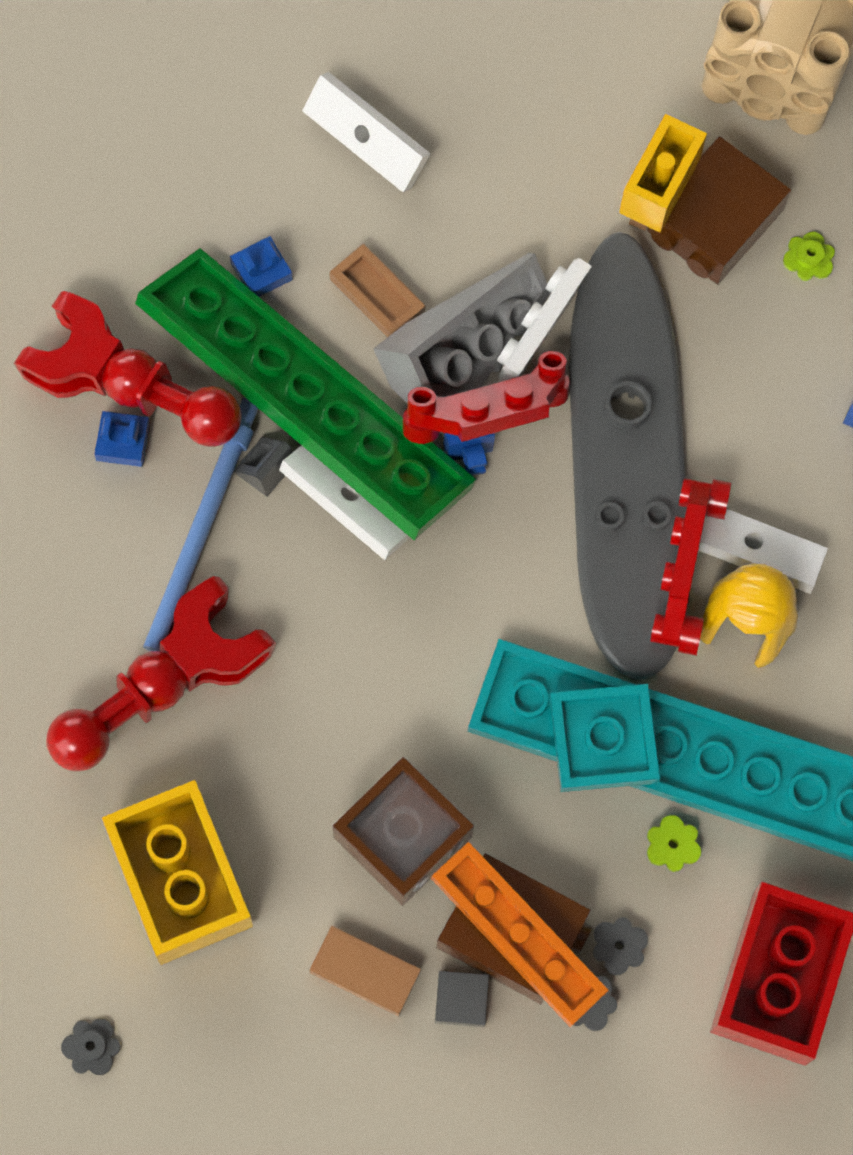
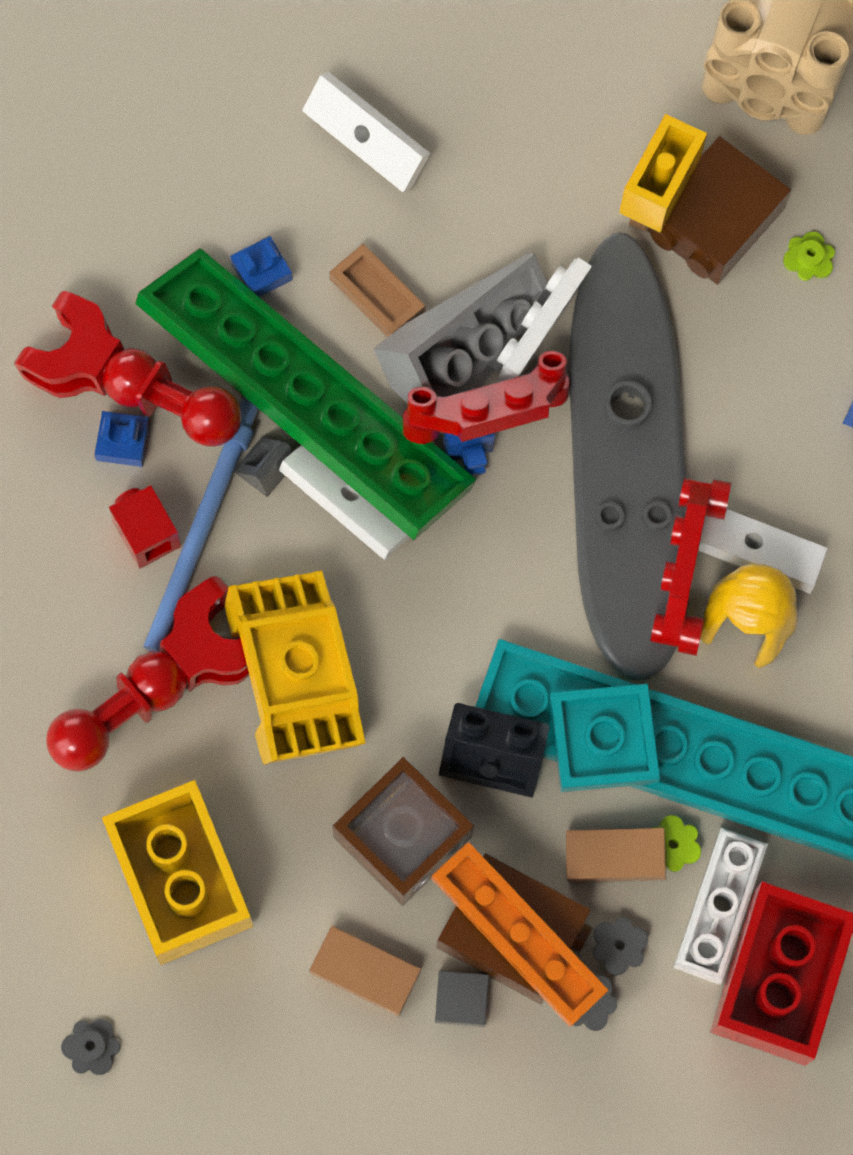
(144, 525): none -> red brick
(296, 666): none -> yellow plate
(493, 749): none -> black bracket
(616, 855): none -> medium nougat tile
(710, 932): none -> white tile

